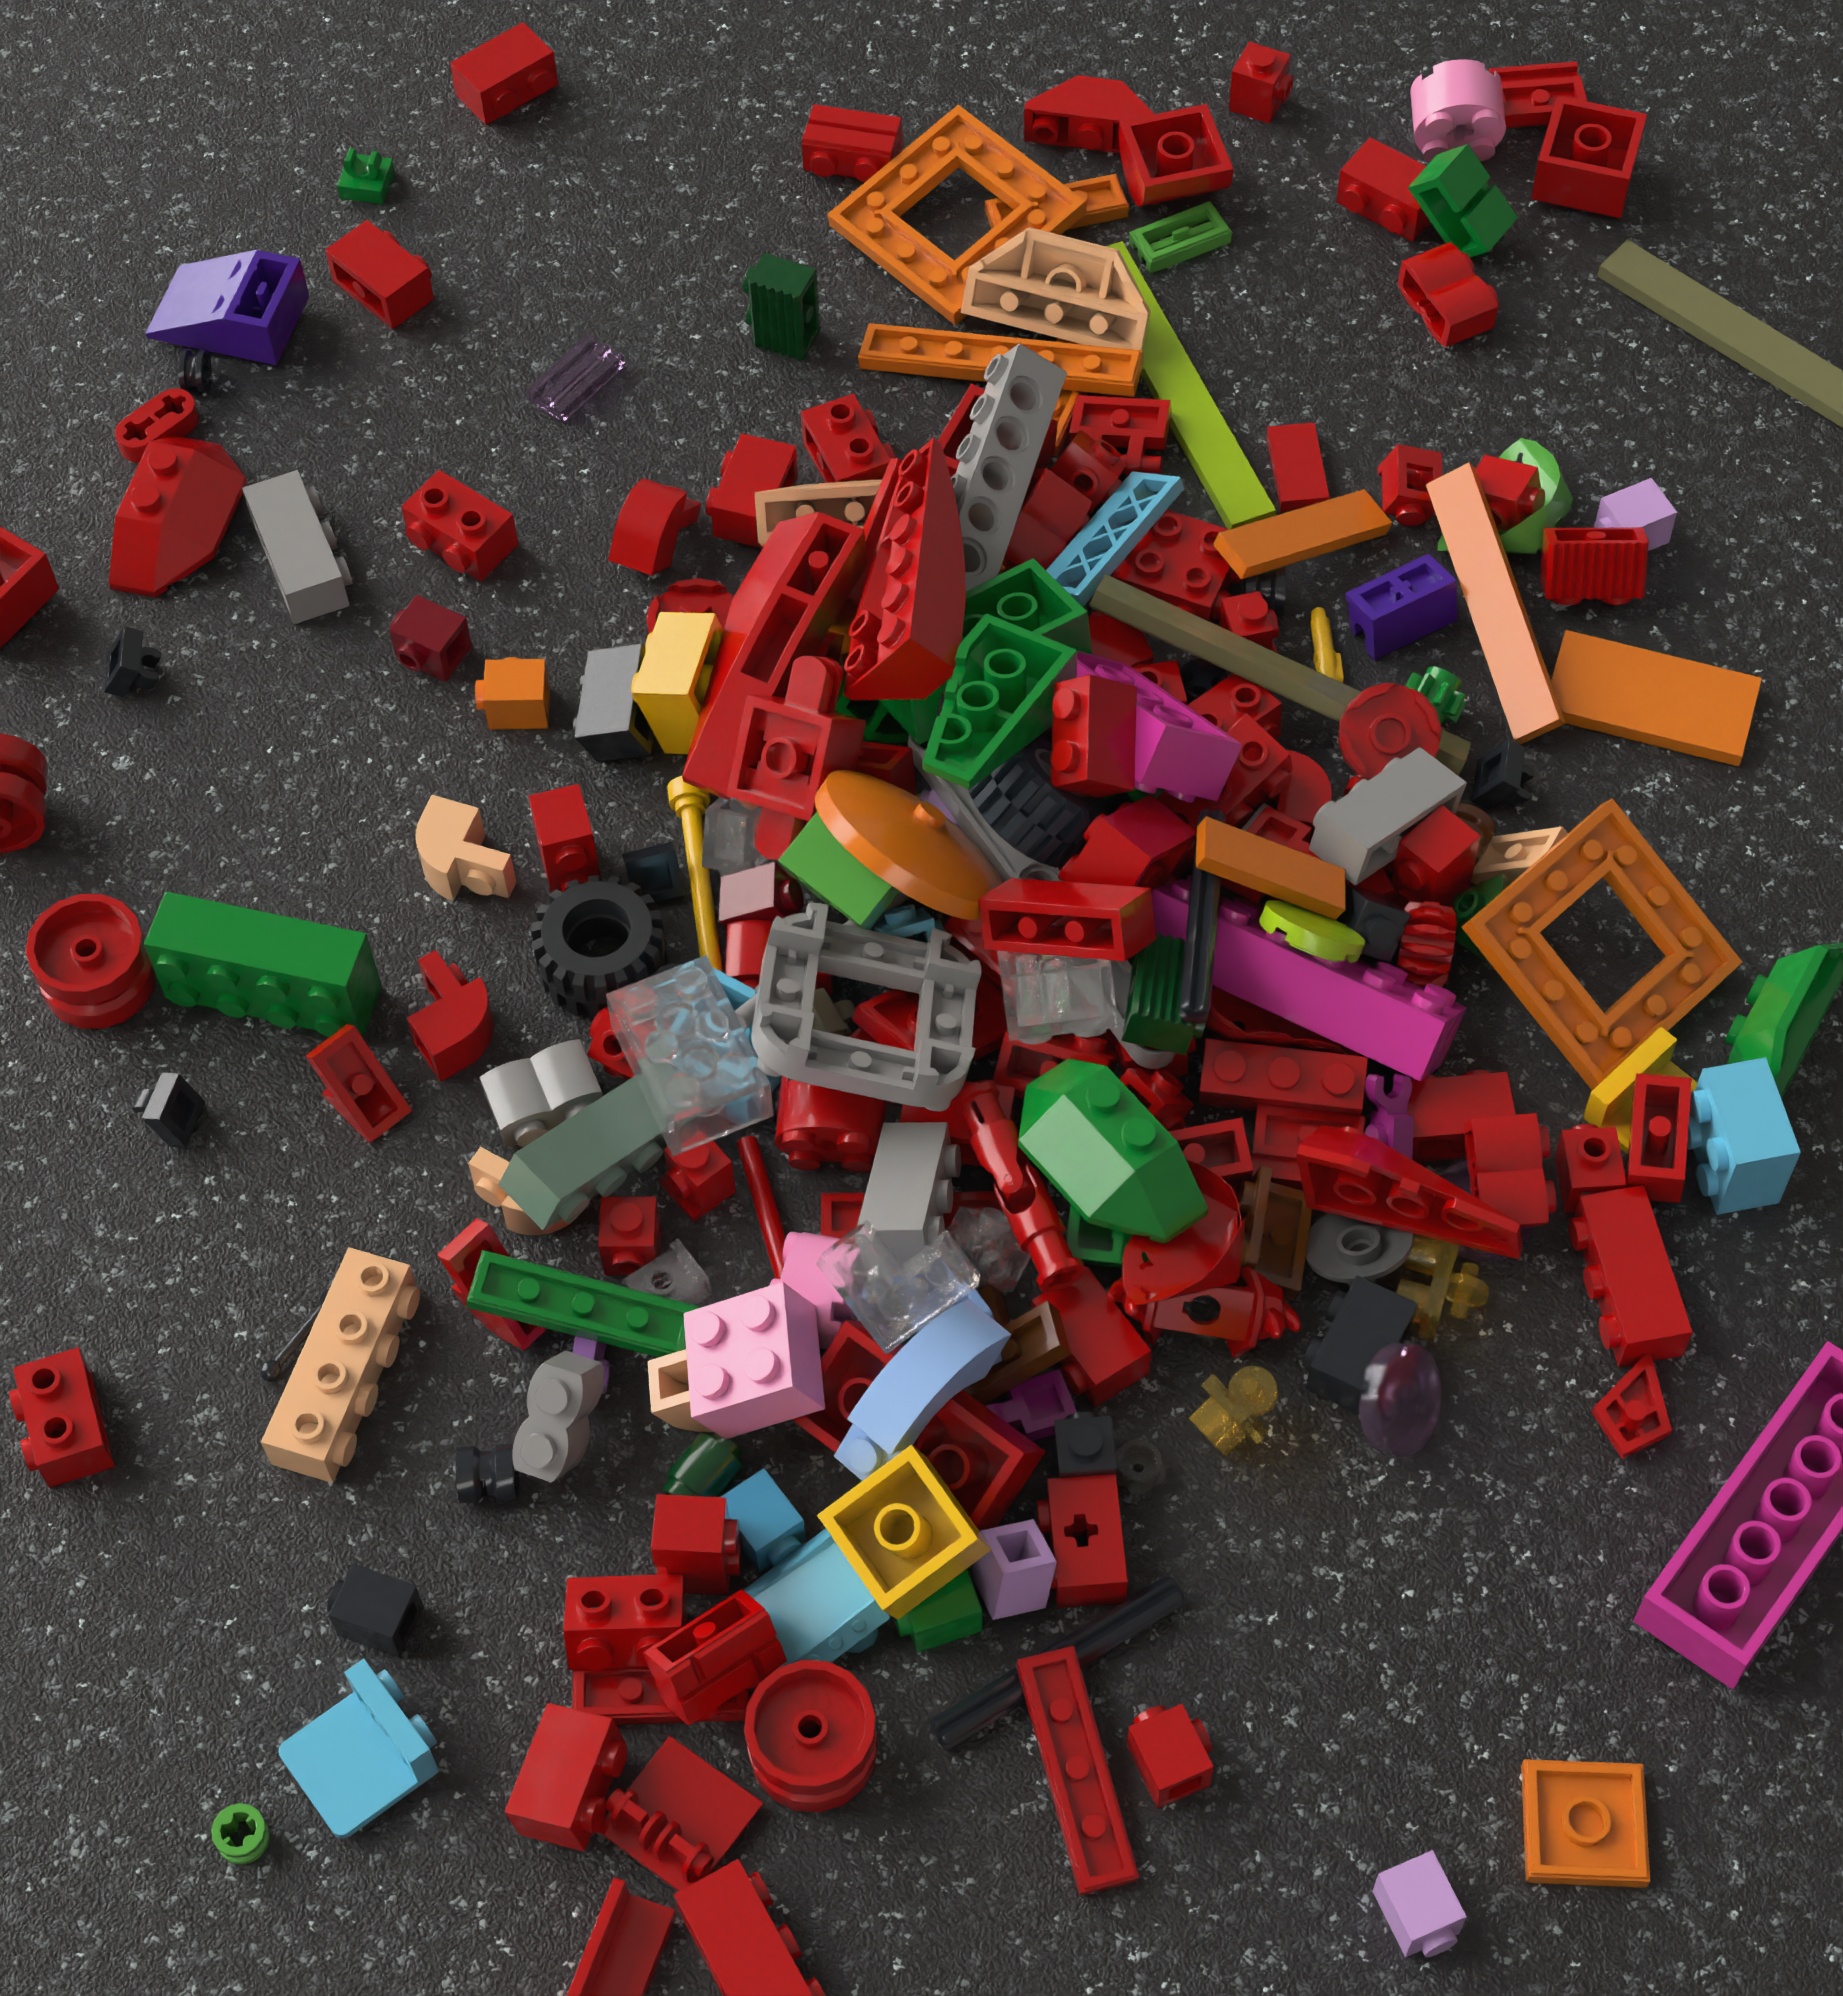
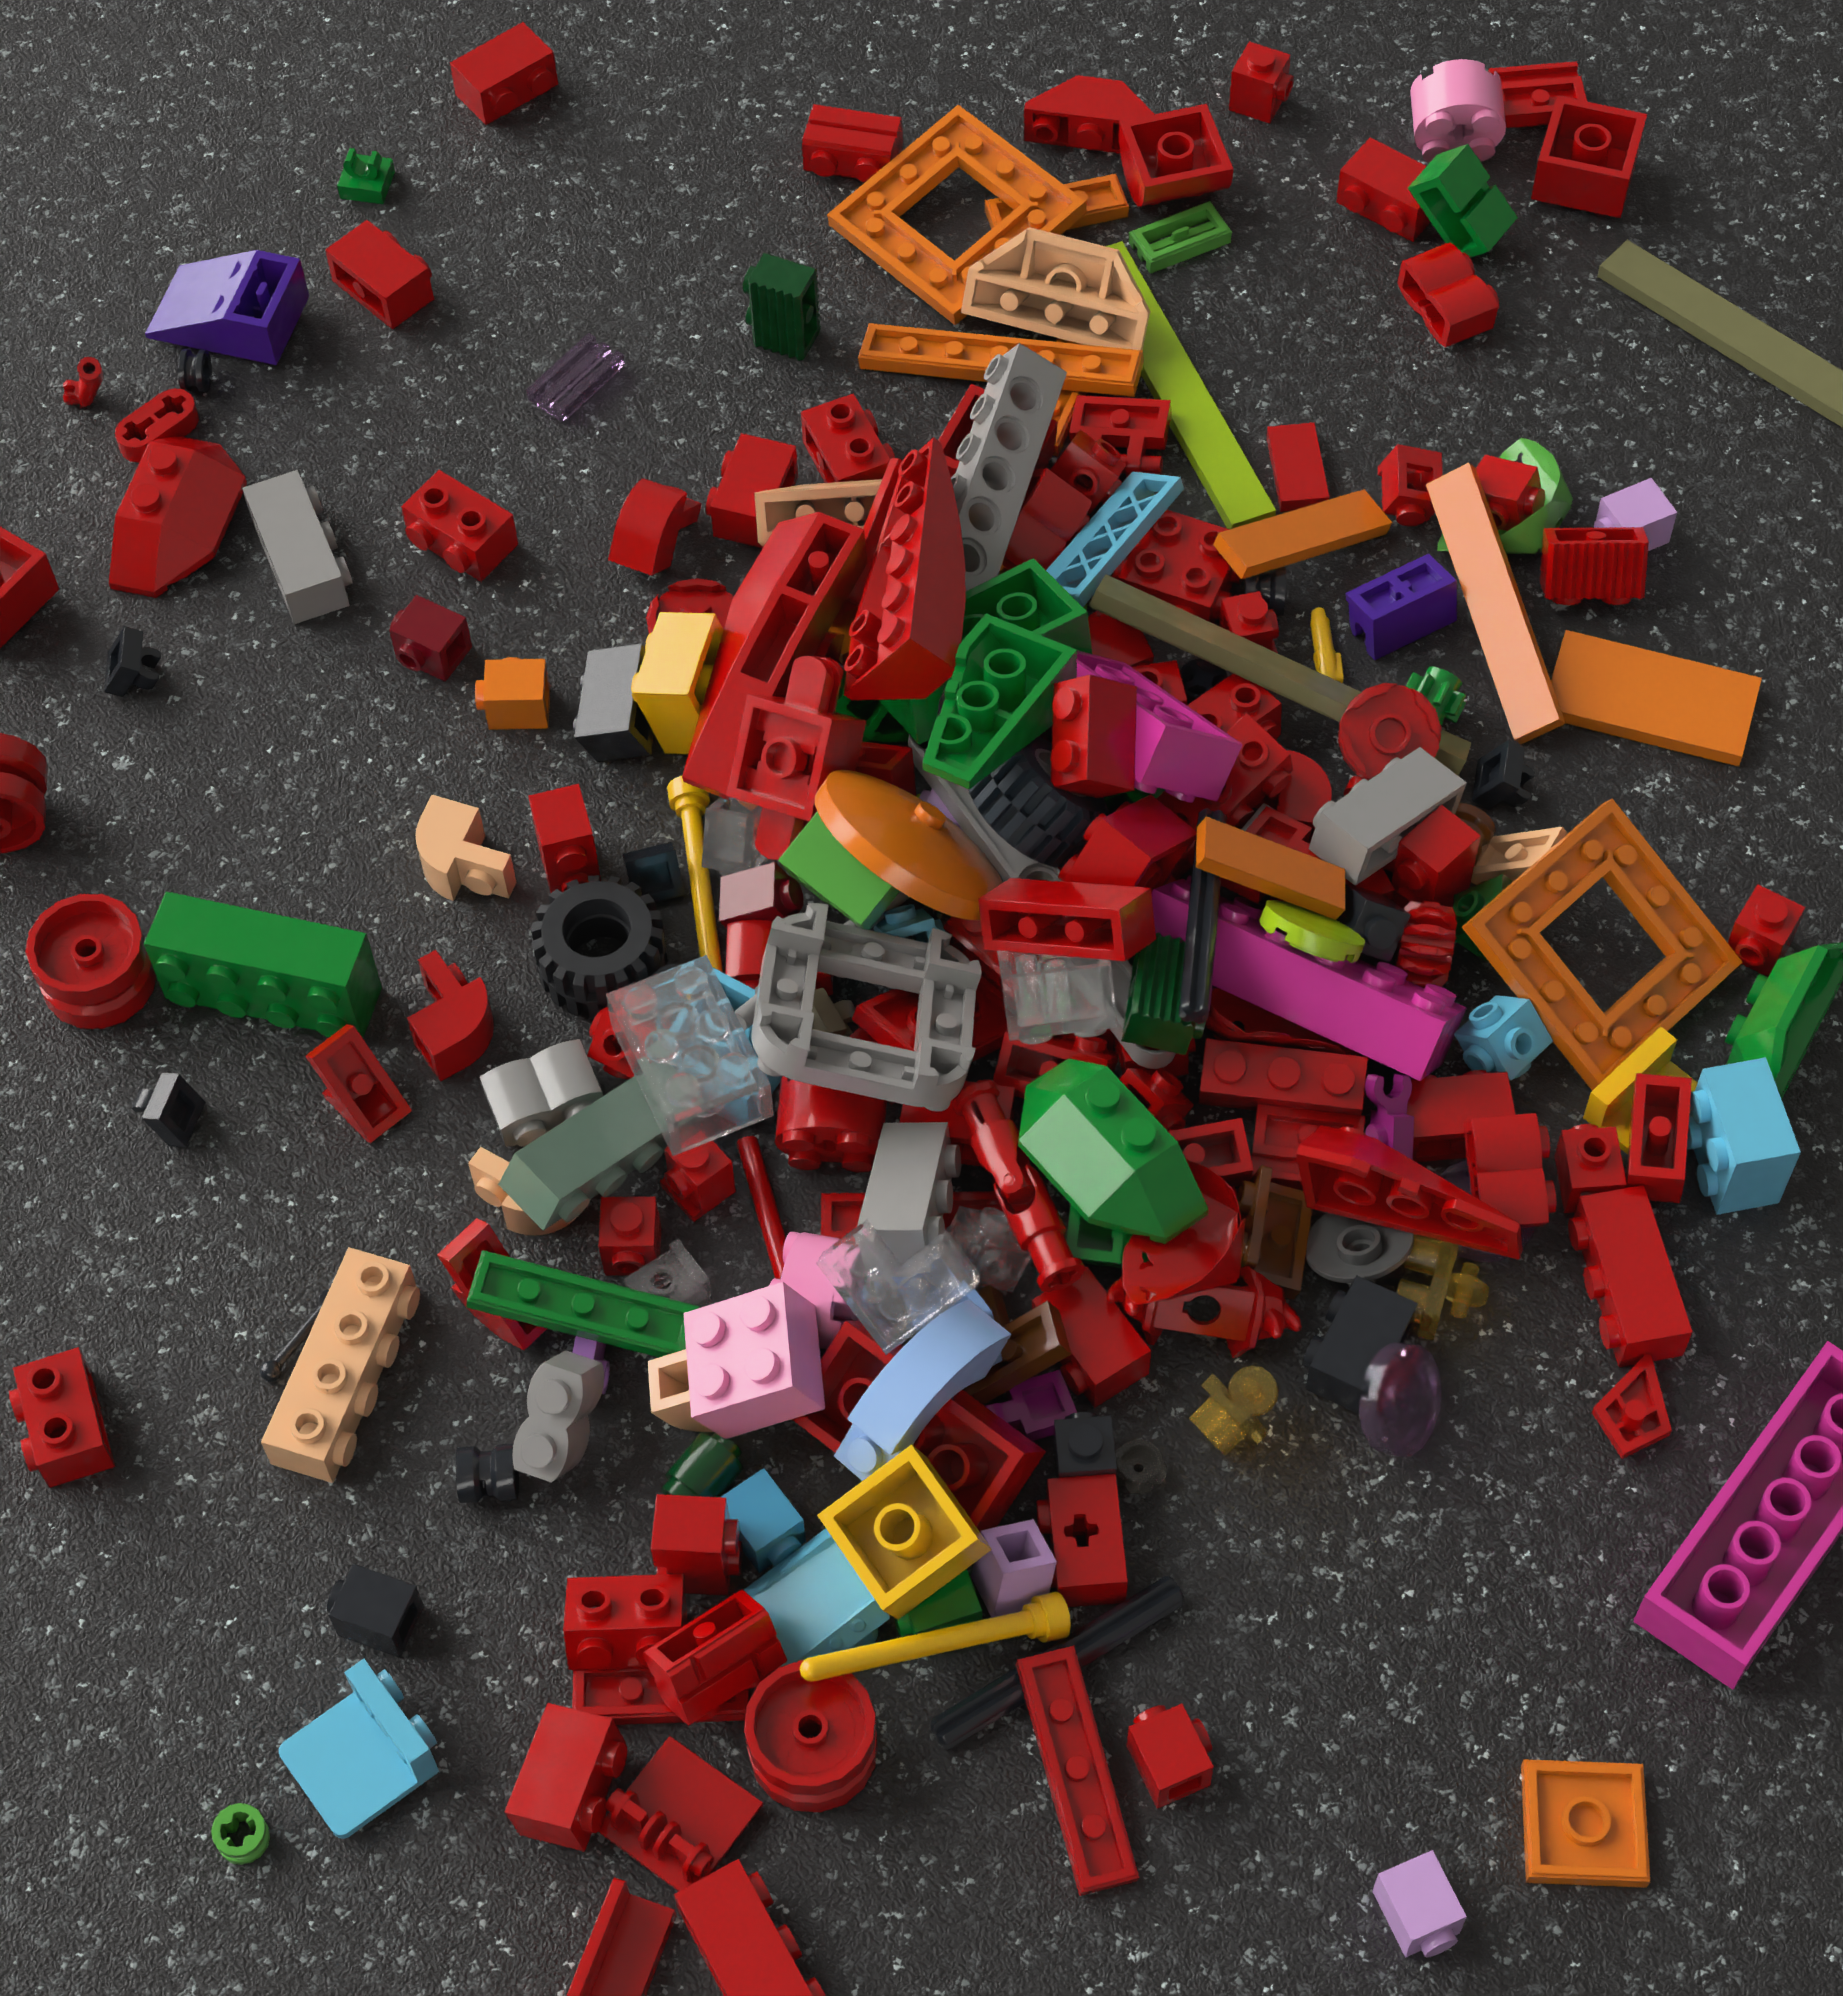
(85, 389): none -> red arm
(1042, 1618): none -> yellow piece
(1503, 1036): none -> medium azure brick
(1765, 929): none -> red brick

